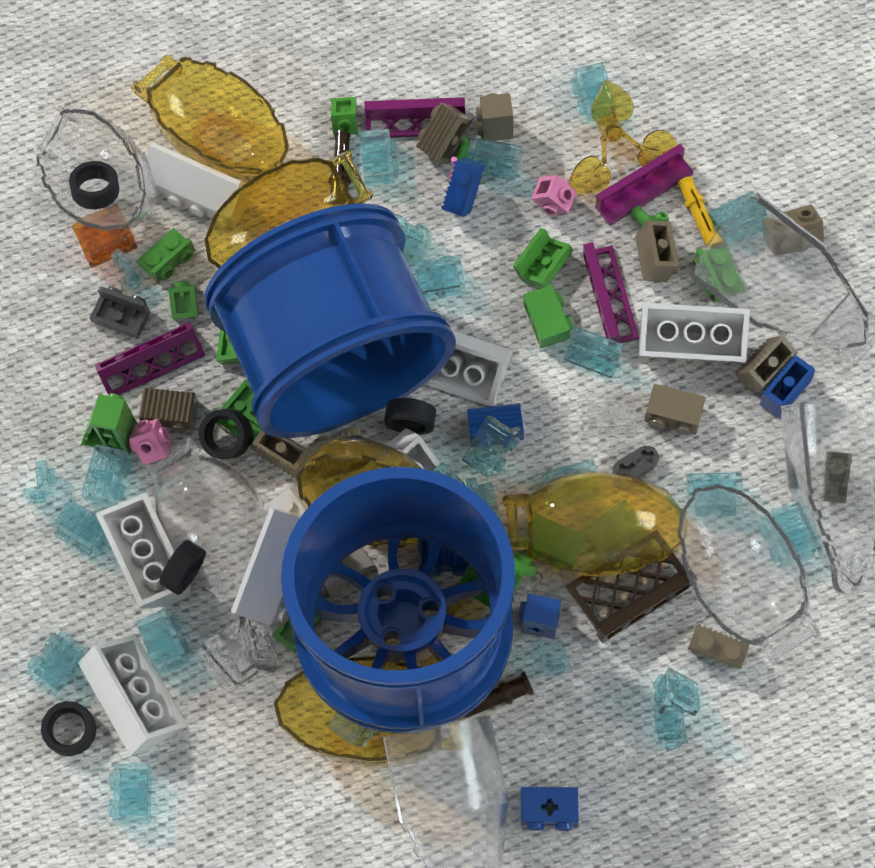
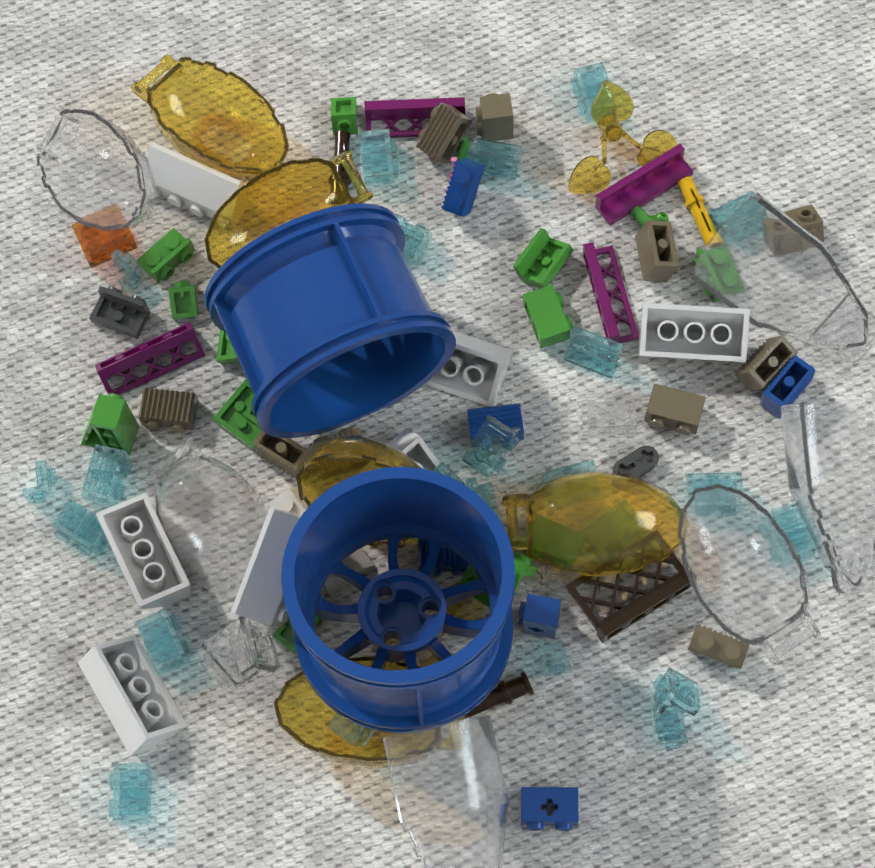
(51, 717): black tyre -> none
(56, 662): clear light blue brick -> none
(94, 170): black tyre -> none
(150, 441): bright pink brick -> none
(182, 567): black tyre -> none
(206, 434): black tyre -> none
(410, 414): black tyre -> none
(439, 277): clear light blue brick -> none
(553, 195): bright pink brick -> none
(836, 476): clear smoke leg -> none

